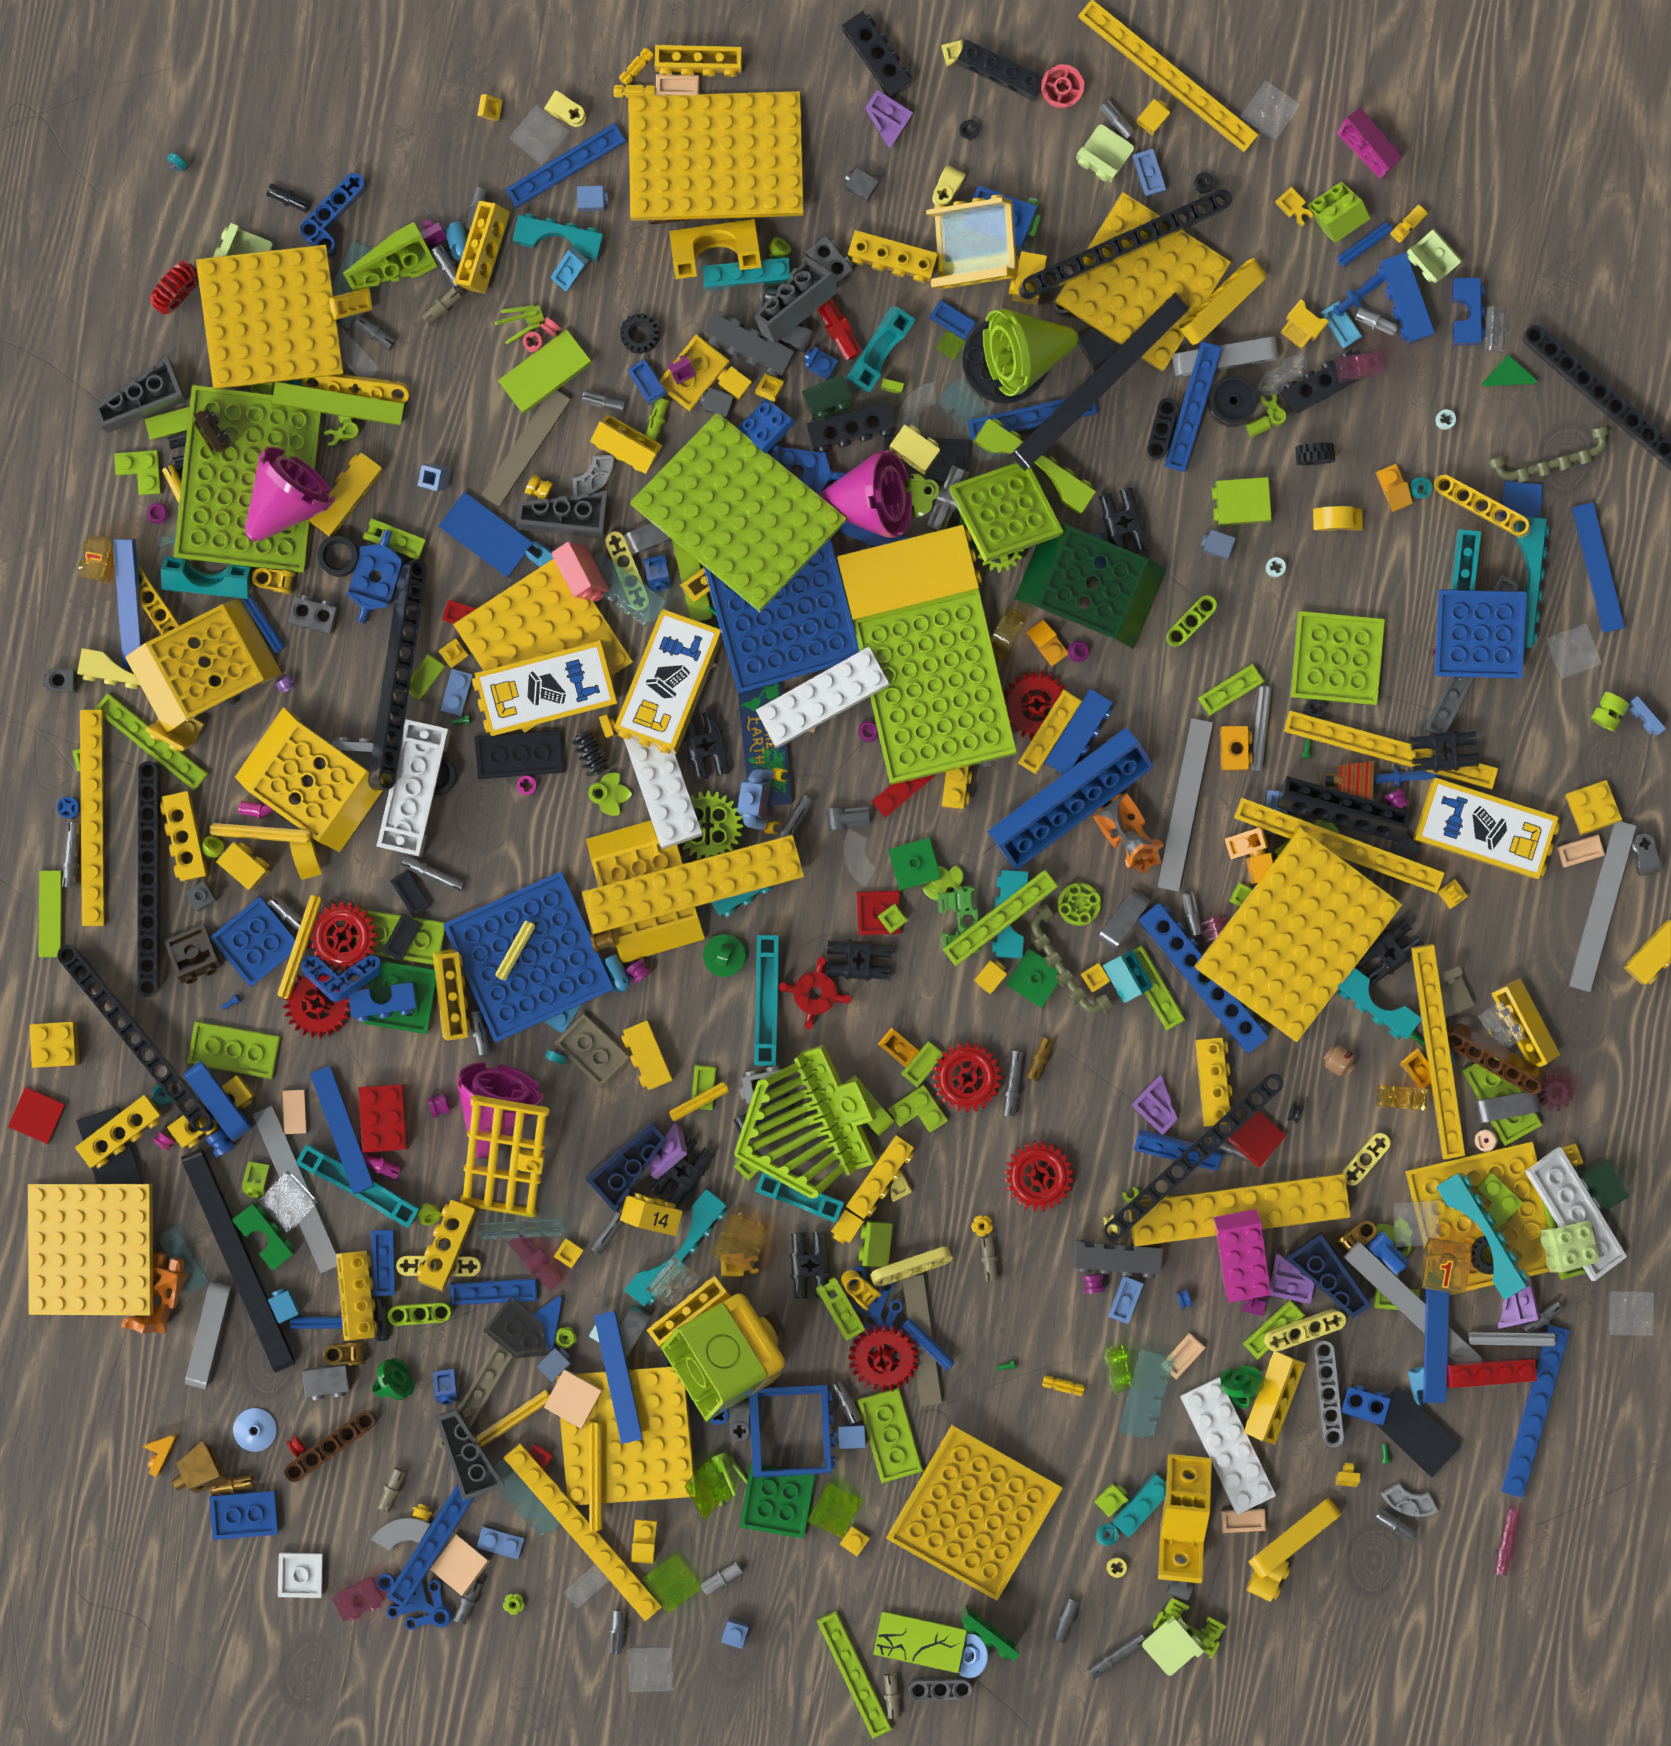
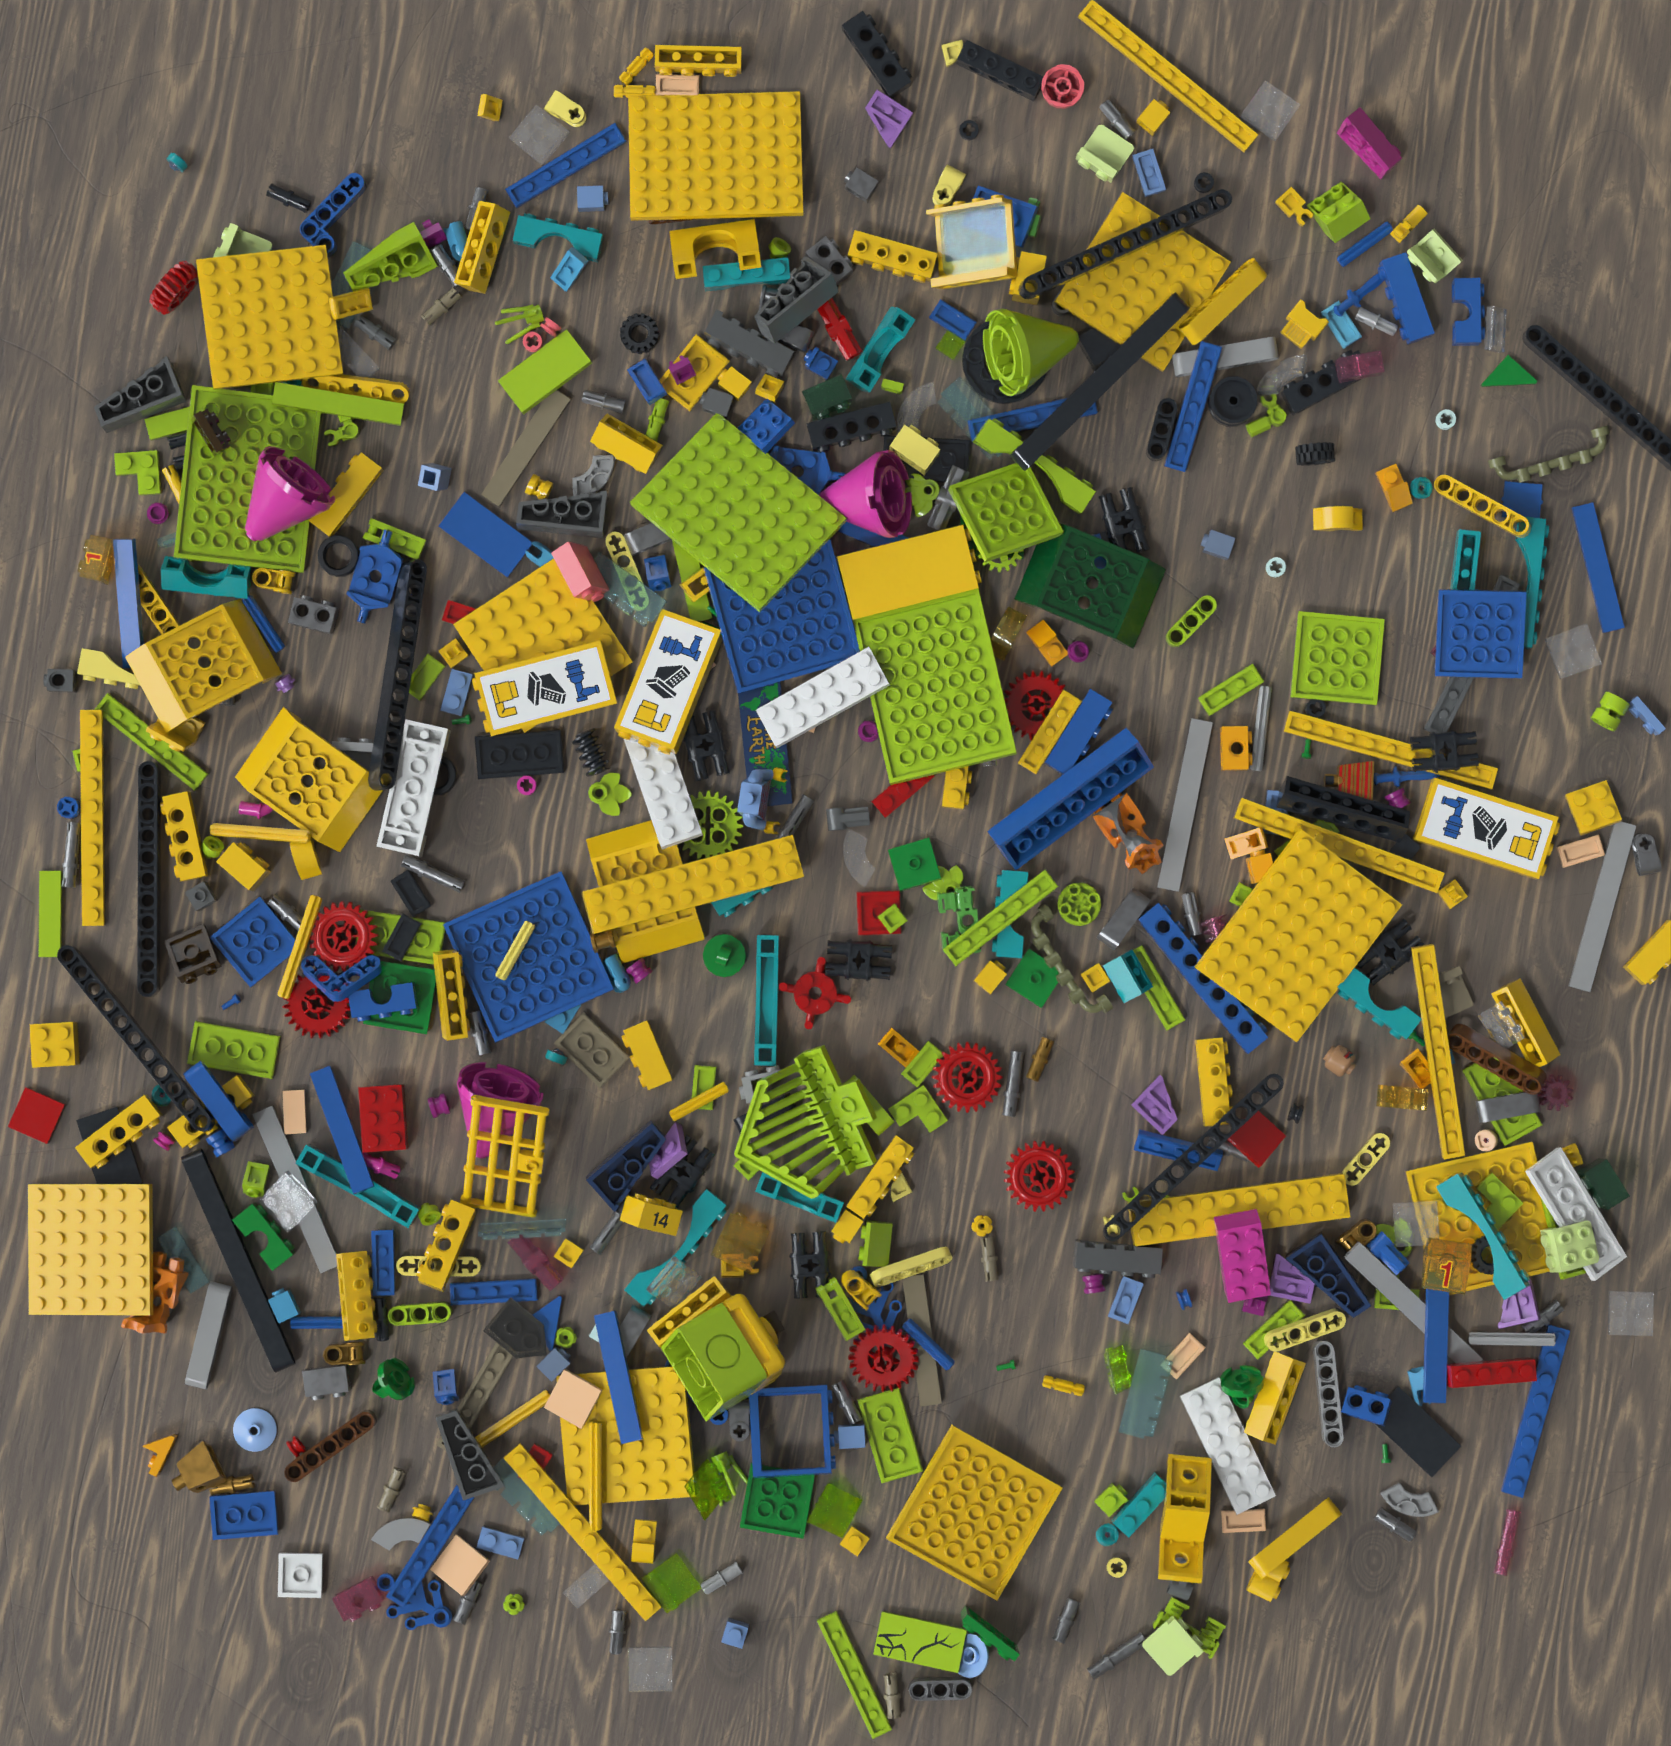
(607, 725): yellow plate -> none
(1241, 501): lime brick -> none
(1347, 1477): yellow tile -> none

